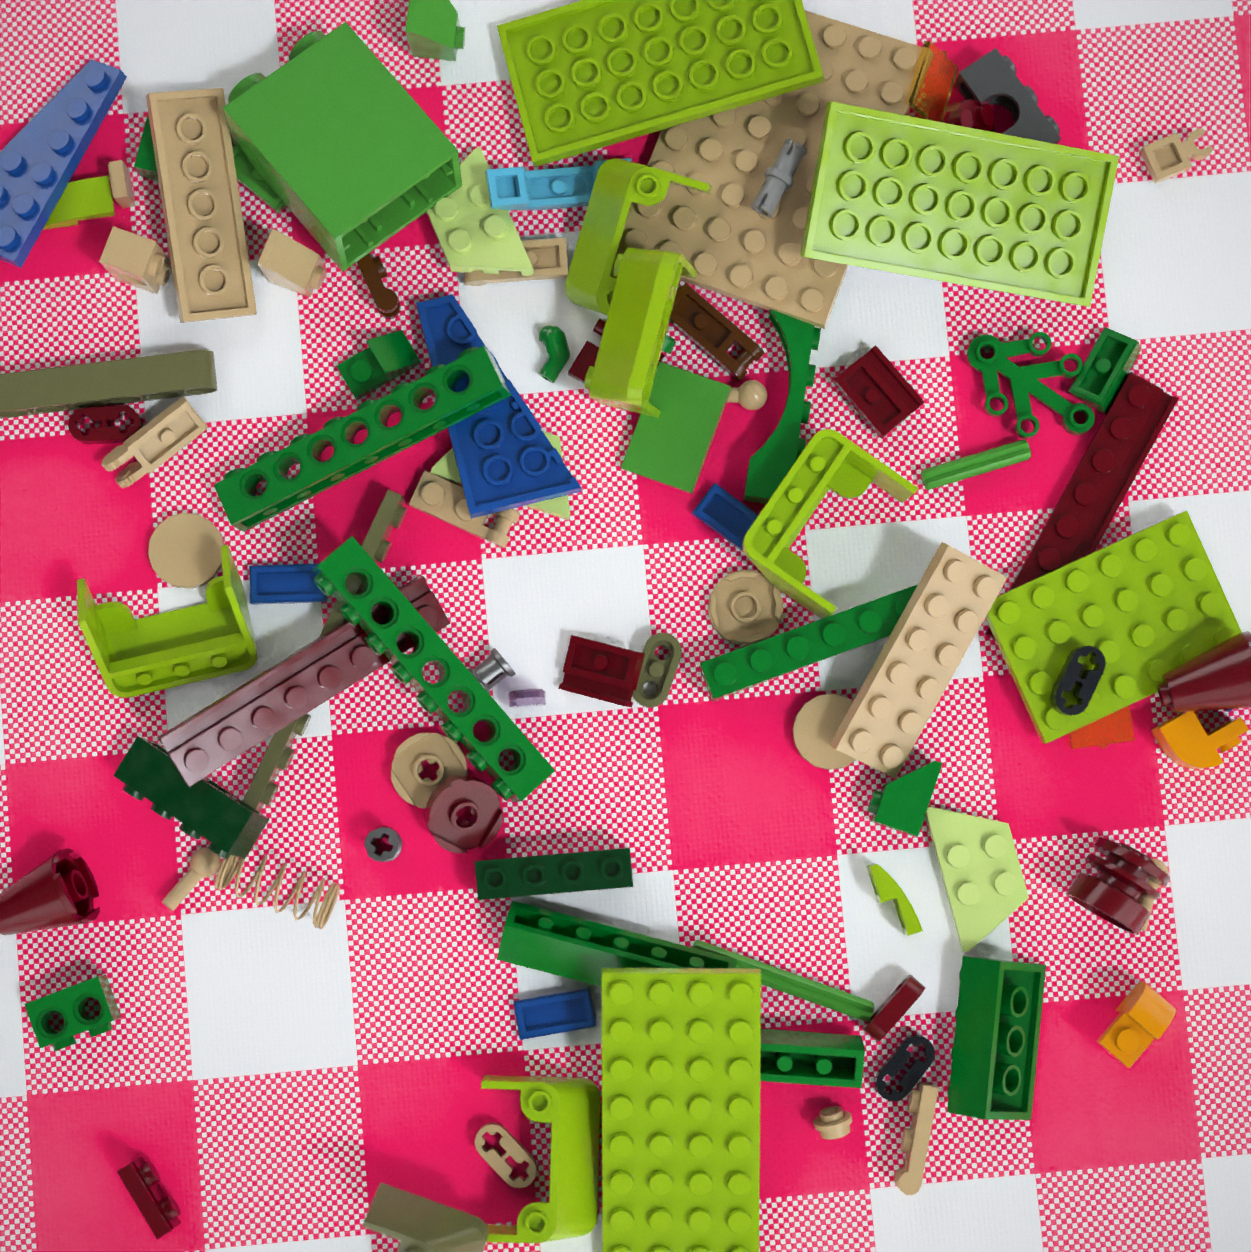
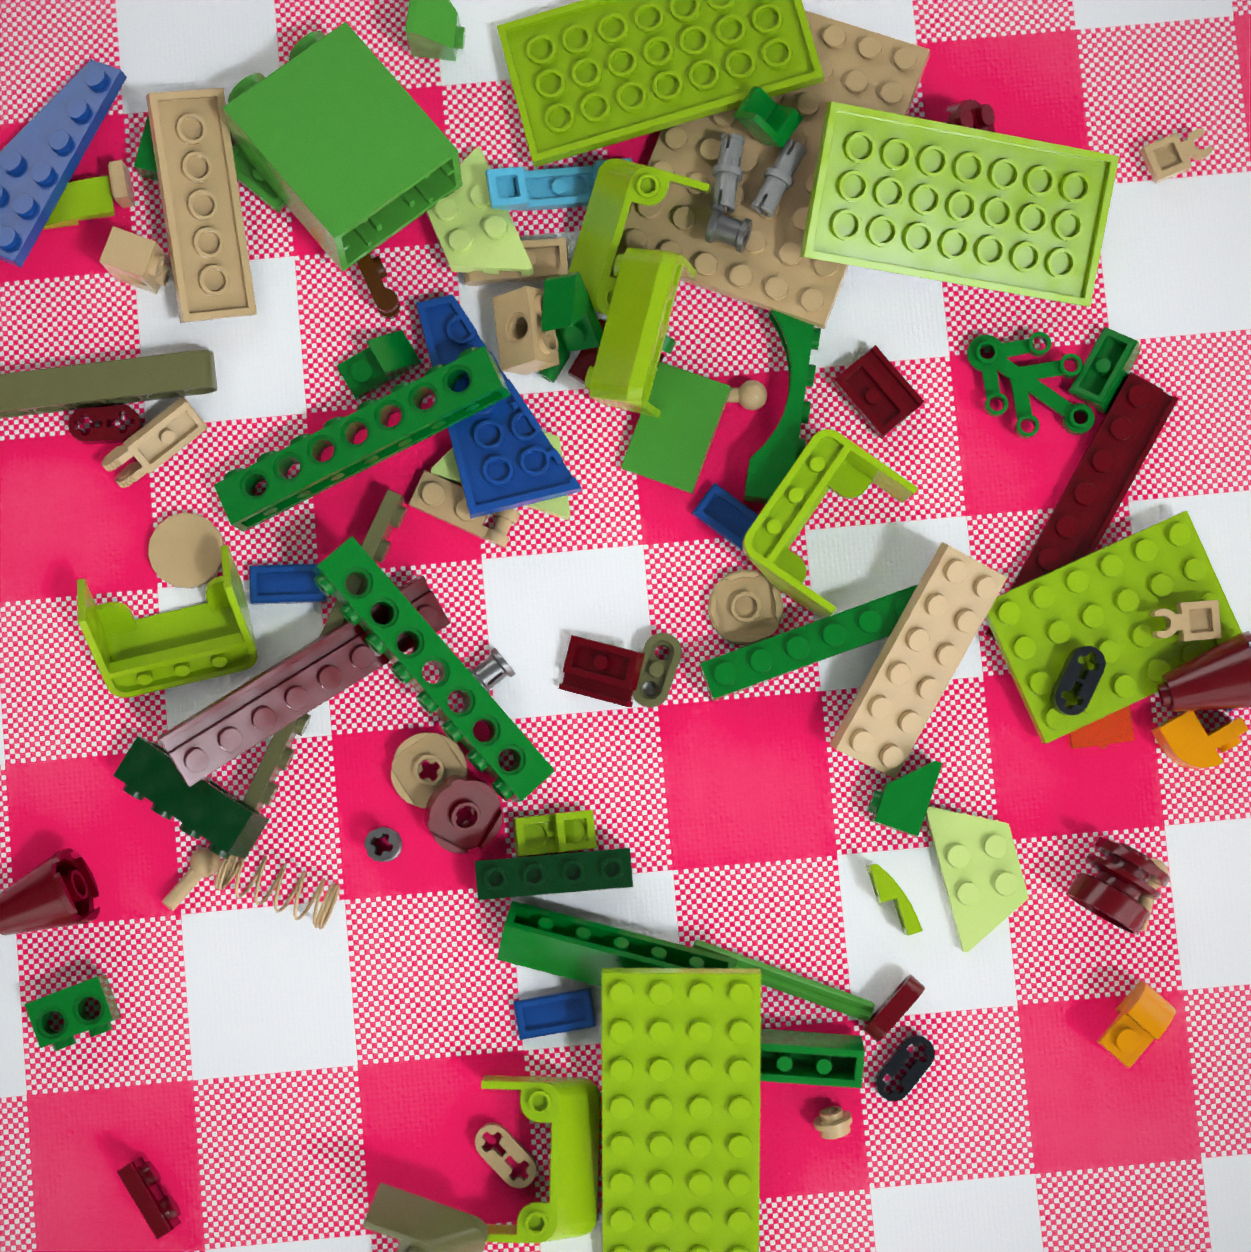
(291, 264): tan slope -> none
(520, 338): none -> tan brick
(527, 698): clear purple tile -> none
(554, 833): none -> lime slope
(570, 310): none -> green slope
(713, 332): reddish brown plate -> none
(727, 173): none -> light grey pin
(728, 230): none -> flat silver bush
(766, 120): none -> green panel
(815, 729): tan tile -> none
(916, 1139): tan plate -> none
(932, 83): piece -> none
(975, 464): bright green axle -> none
(995, 82): dark grey arch -> none
(996, 1039): green slope -> none
(1193, 621): none -> tan plate

